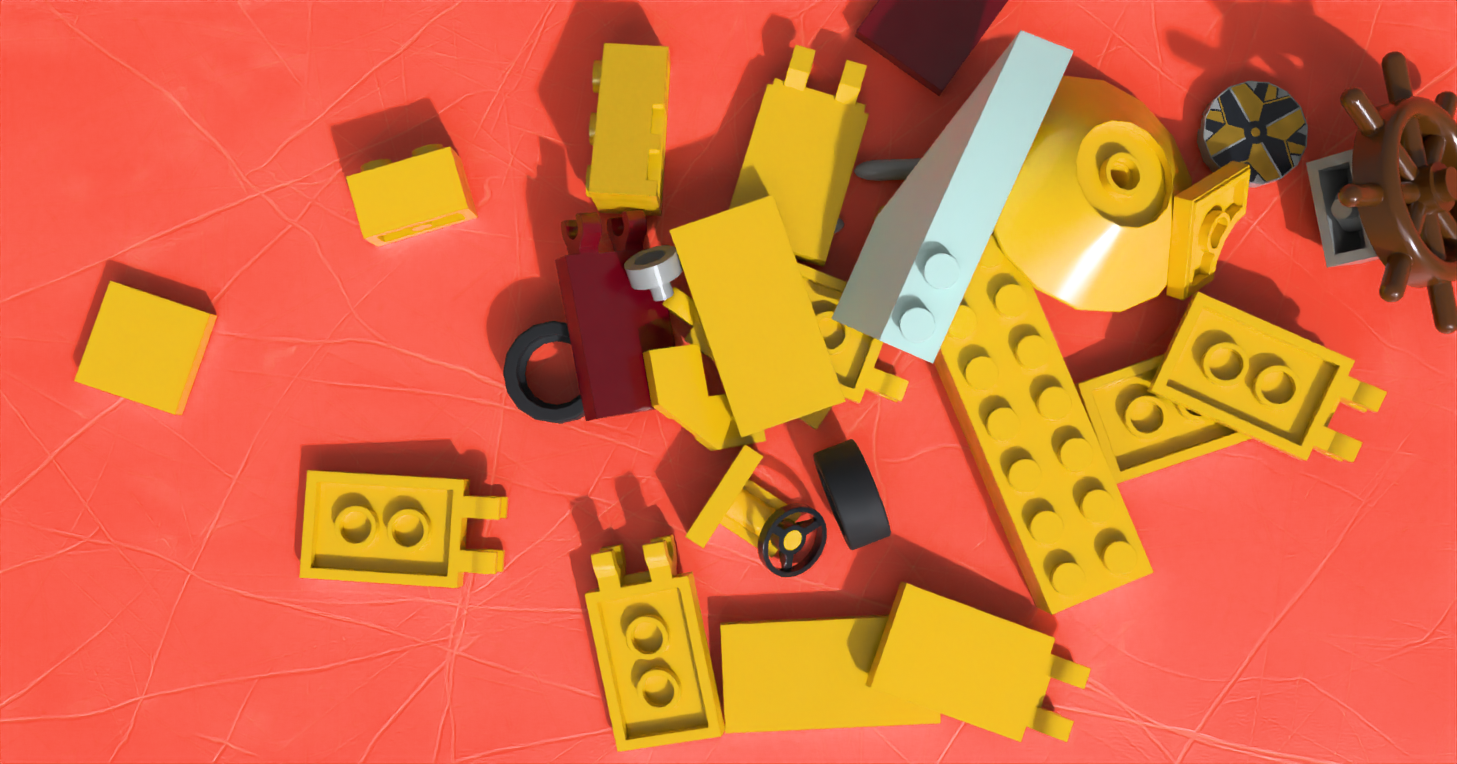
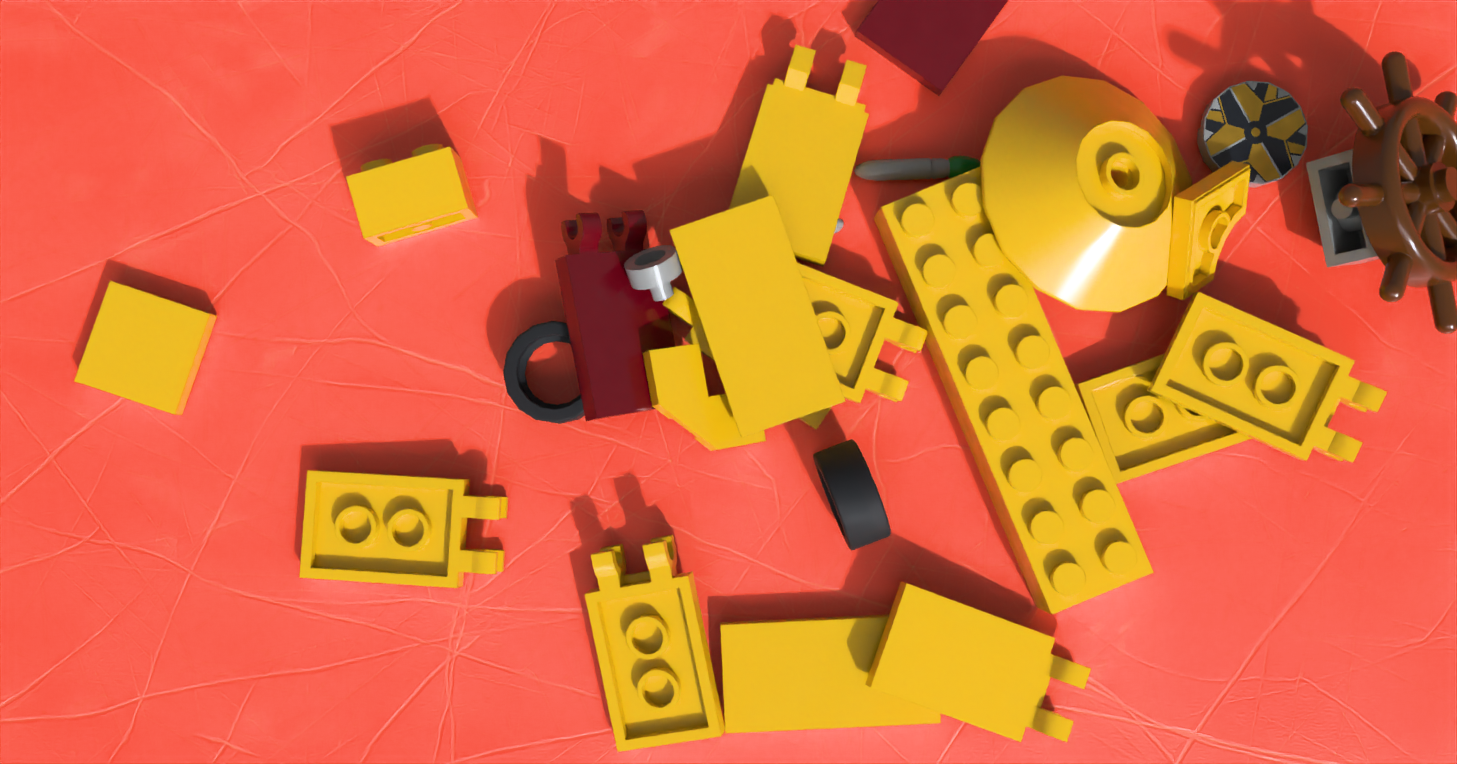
(629, 128): yellow wedge -> none
(759, 518): yellow piece -> none
(949, 204): light aqua wedge -> none

